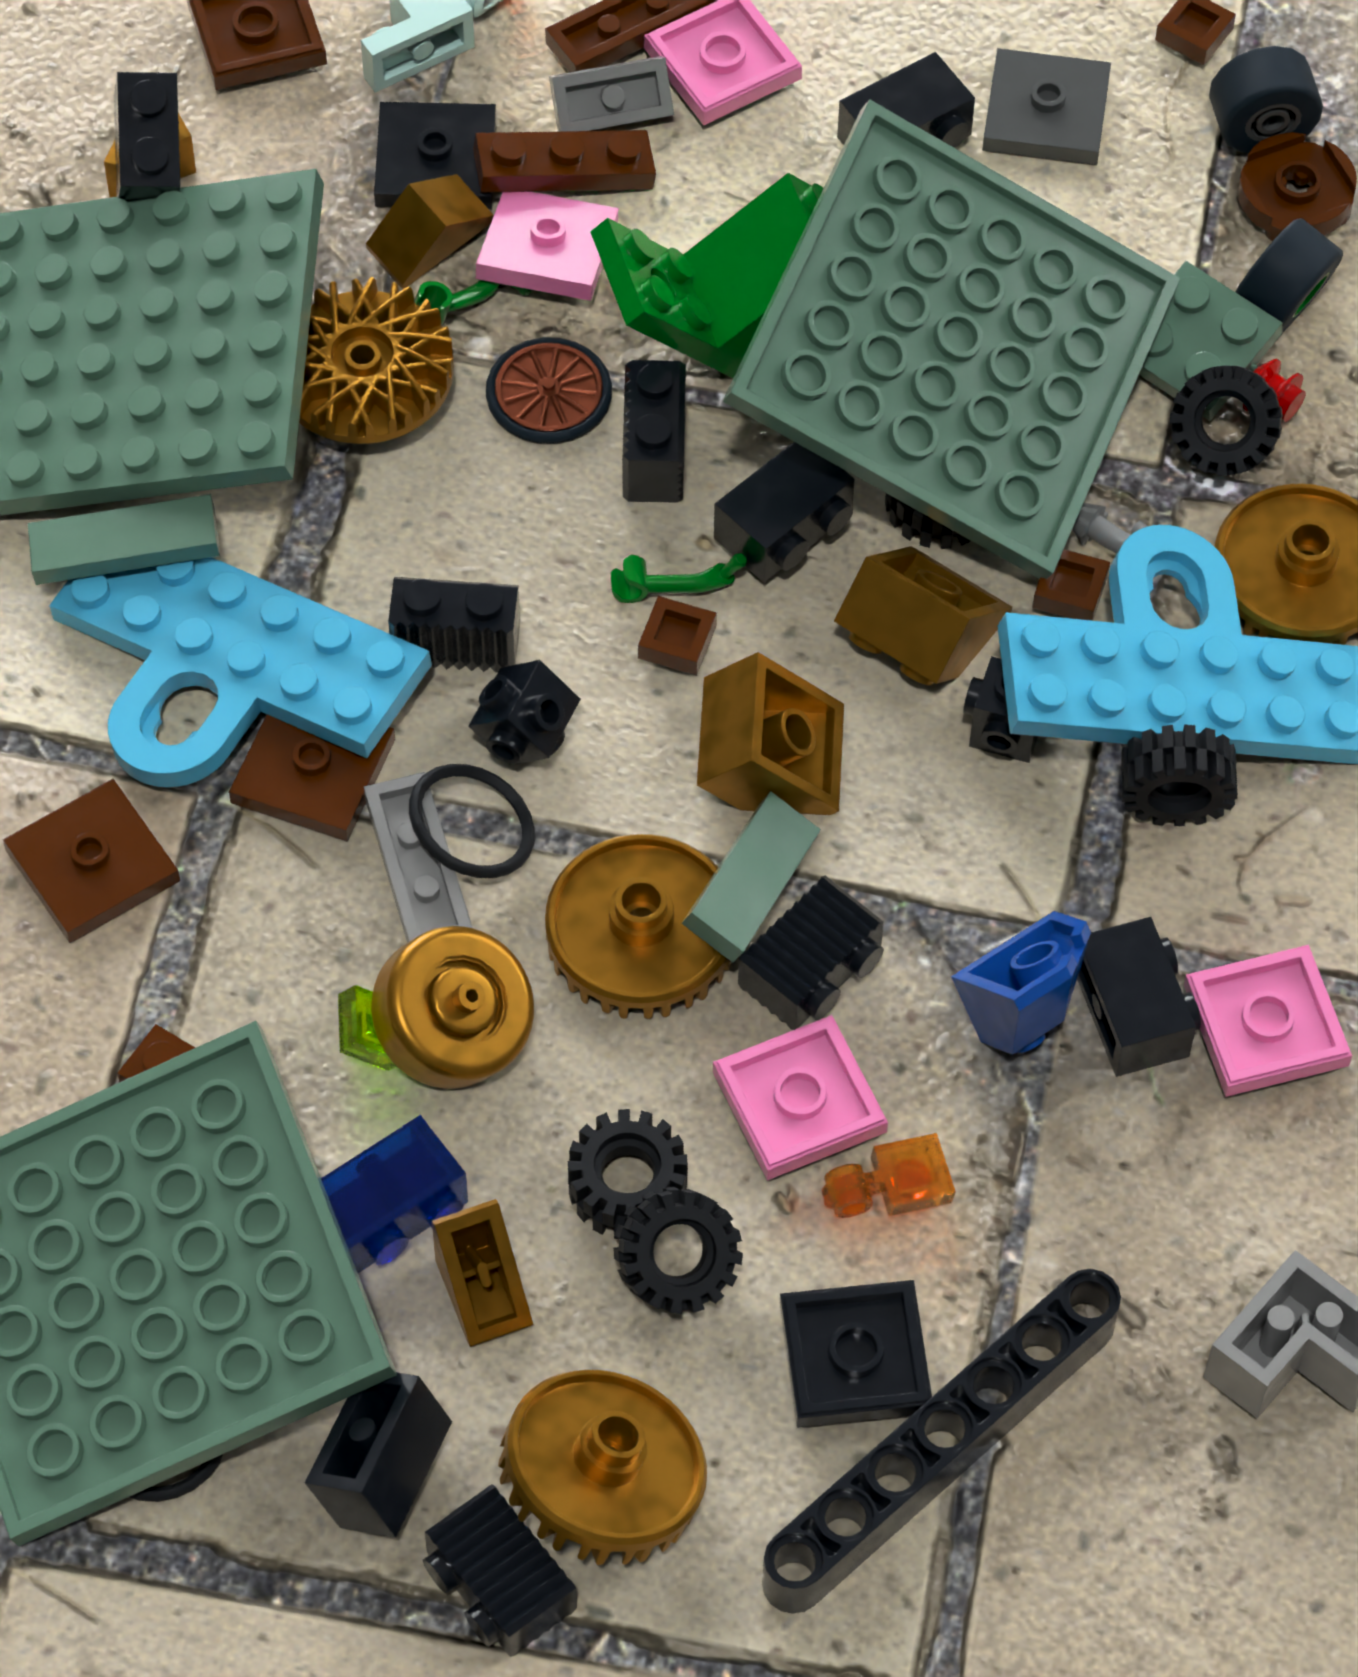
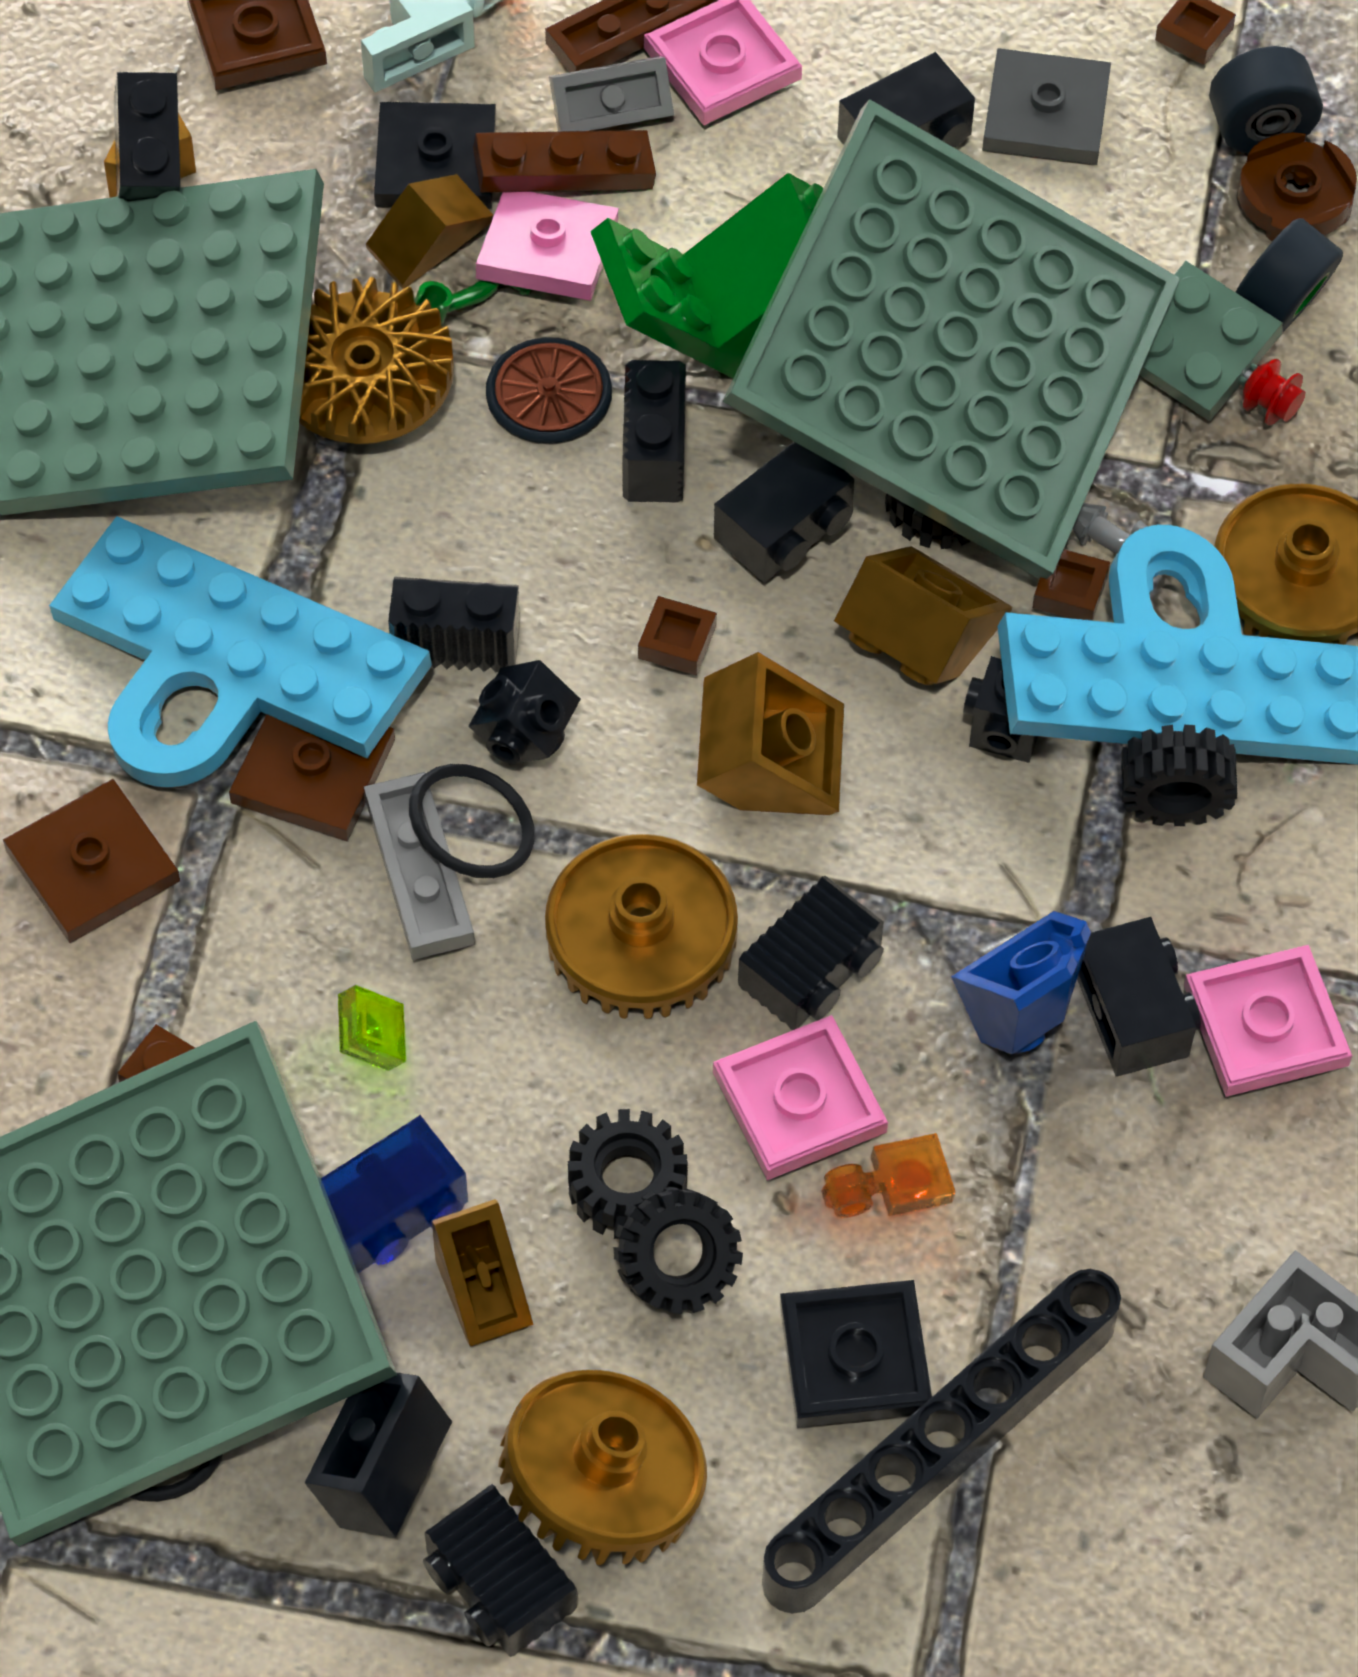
(123, 539): sand green tile -> none
(452, 1007): pearl gold wheel -> none
(634, 583): green piece -> none
(751, 877): sand green tile -> none
(1188, 420): black tyre -> none

